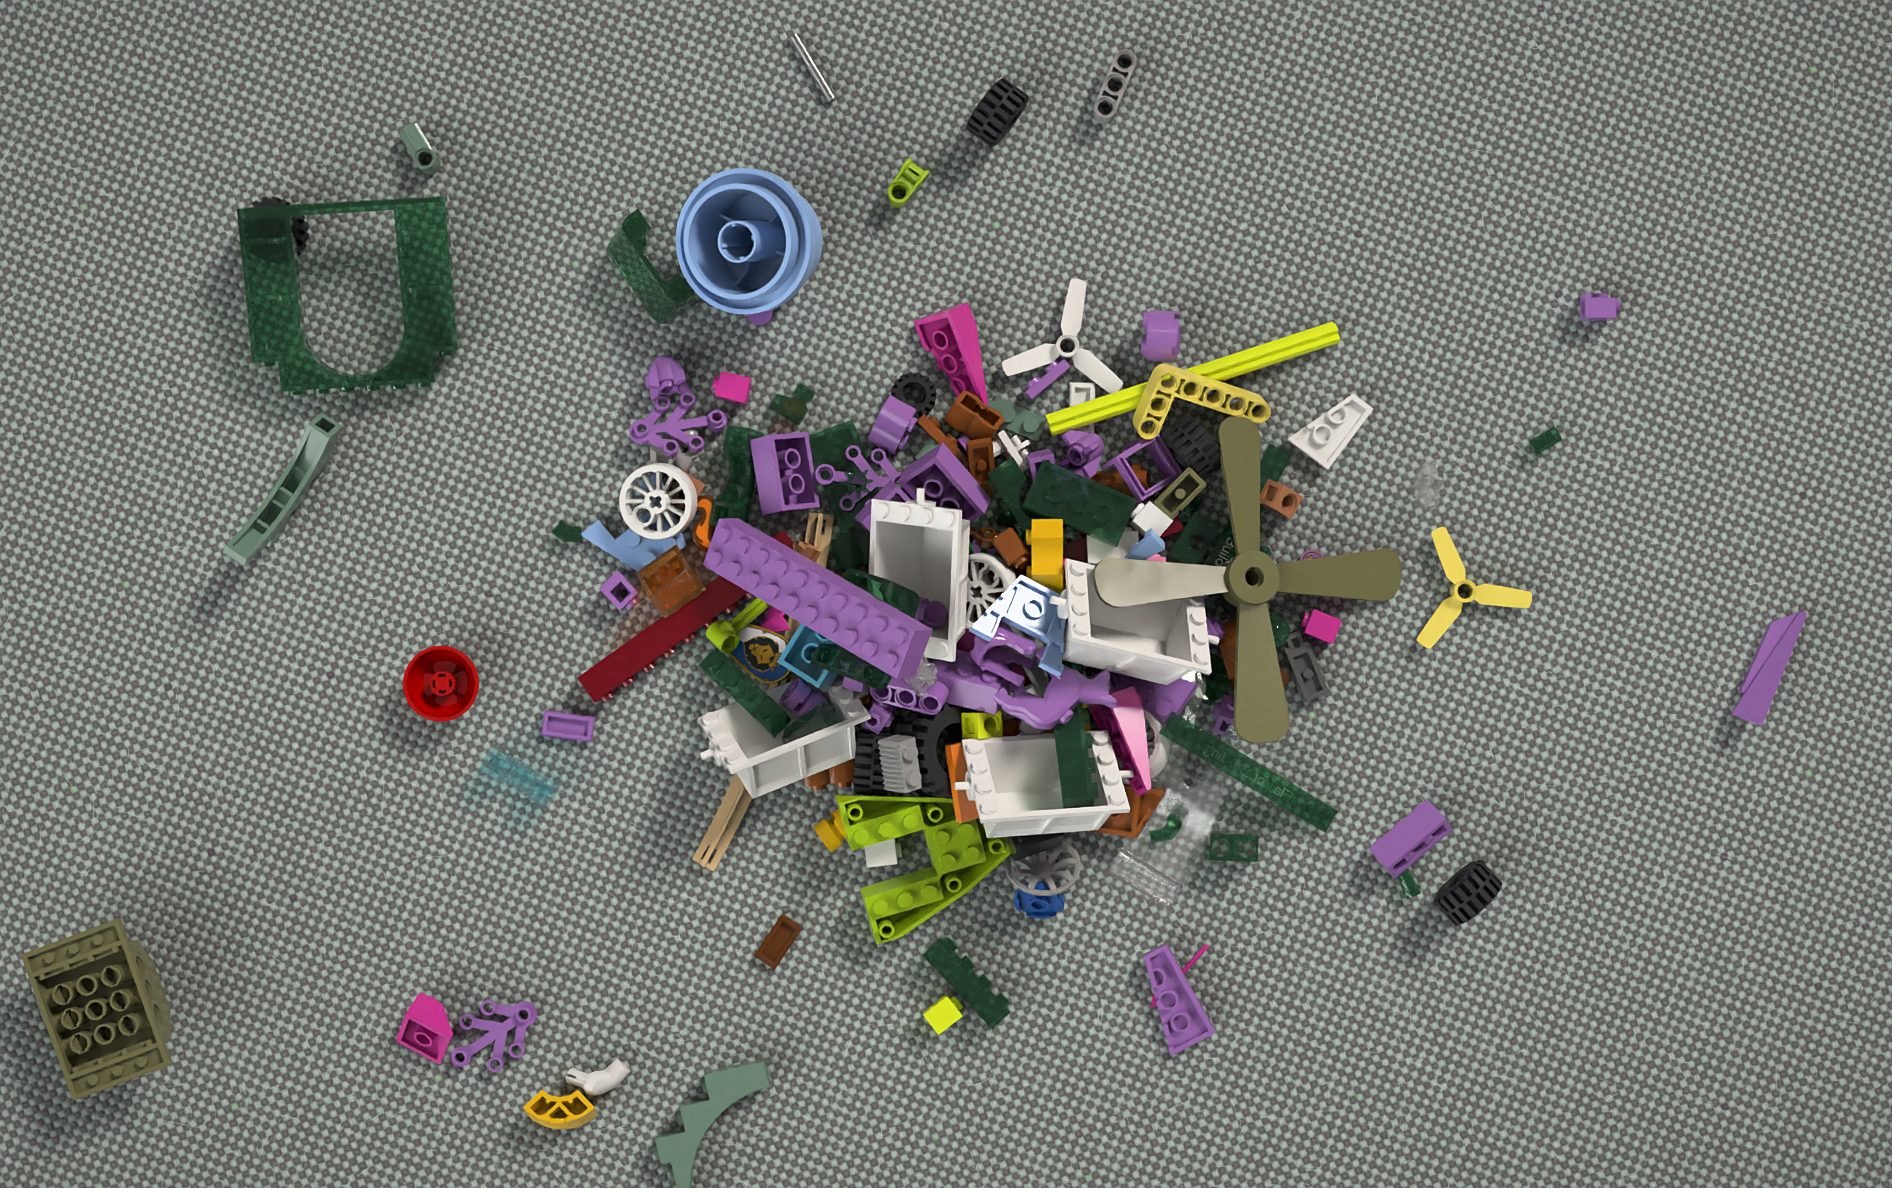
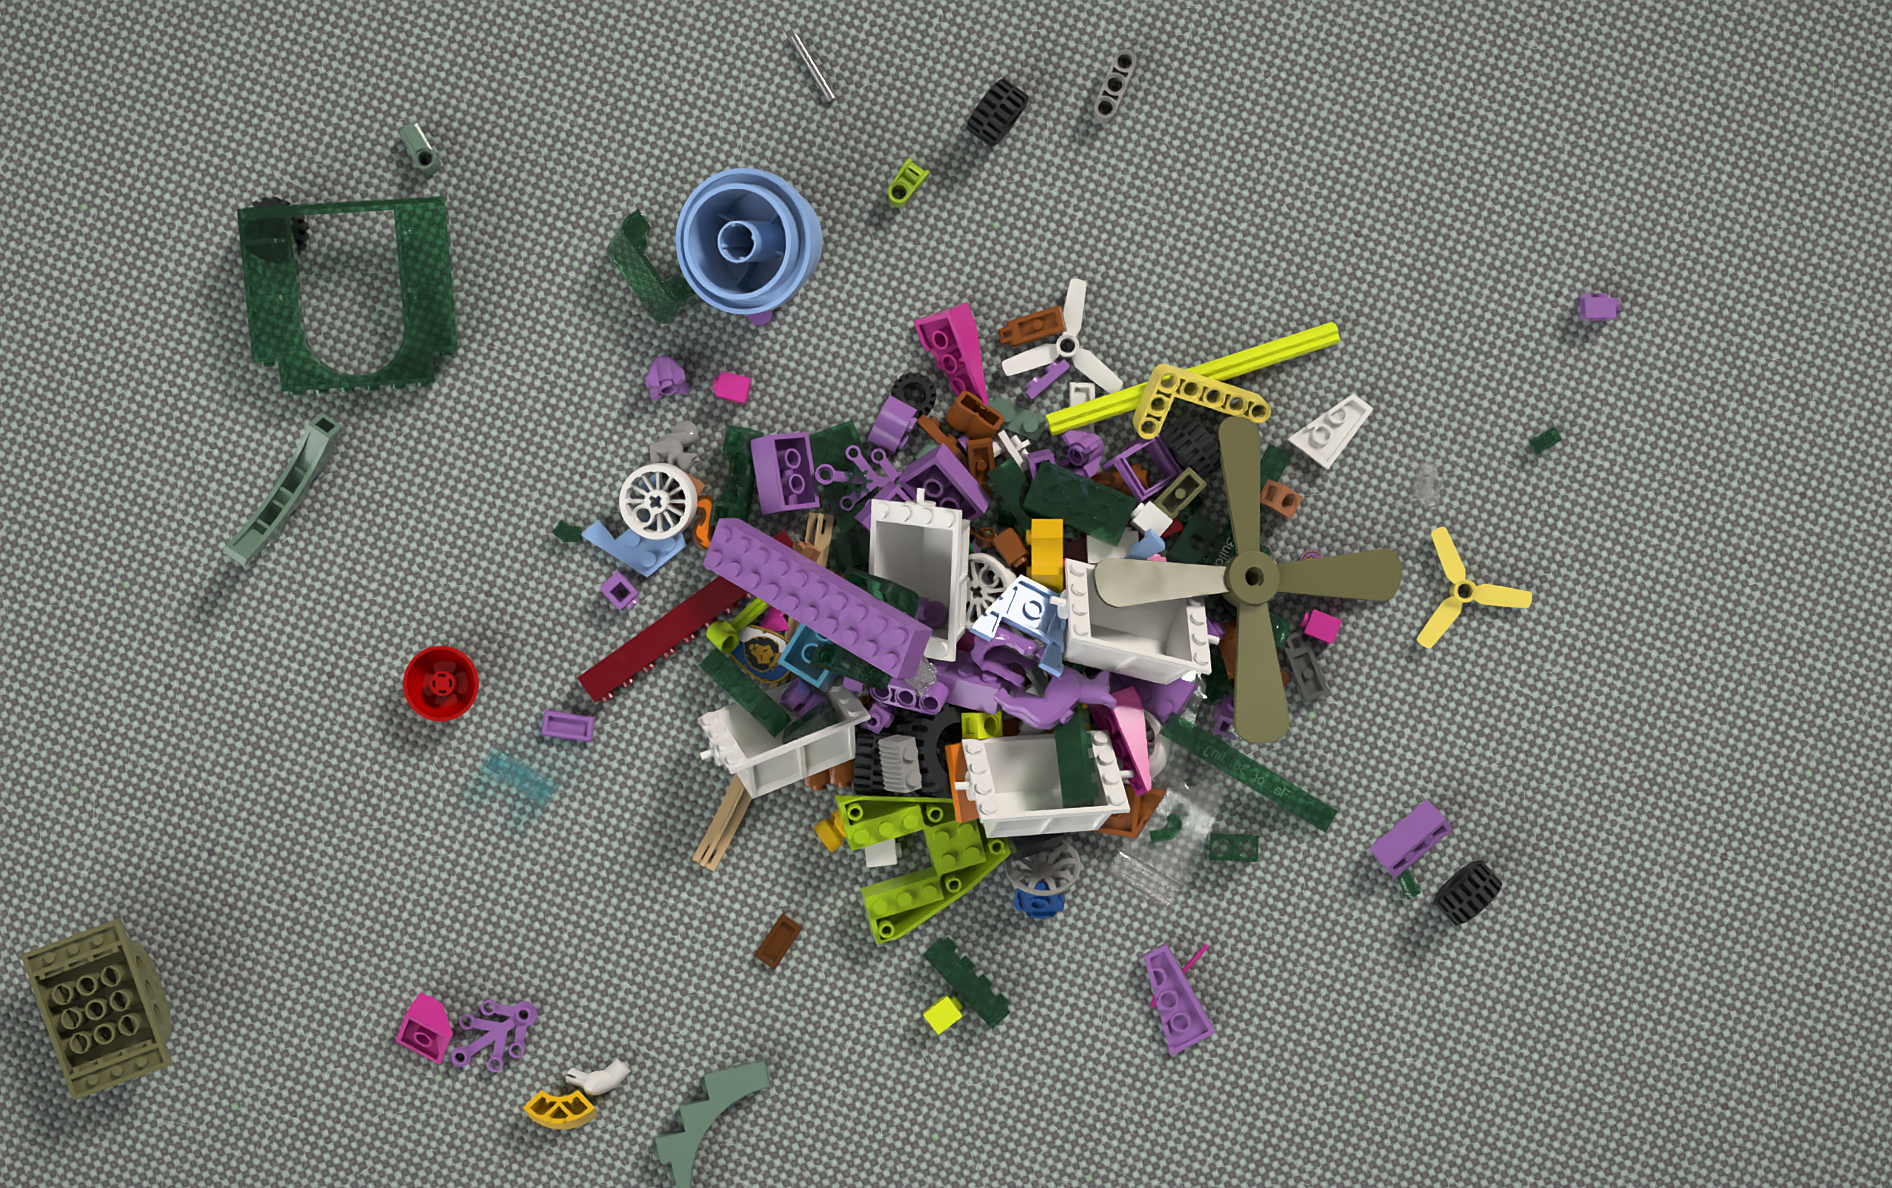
(670, 581): clear orange brick -> none
(675, 426): medium lavender plant -> none
(793, 407): clear green piece -> none
(1033, 327): none -> dark orange hinge
(1162, 335): medium lavender brick -> none
(1767, 668): medium lavender wedge -> none

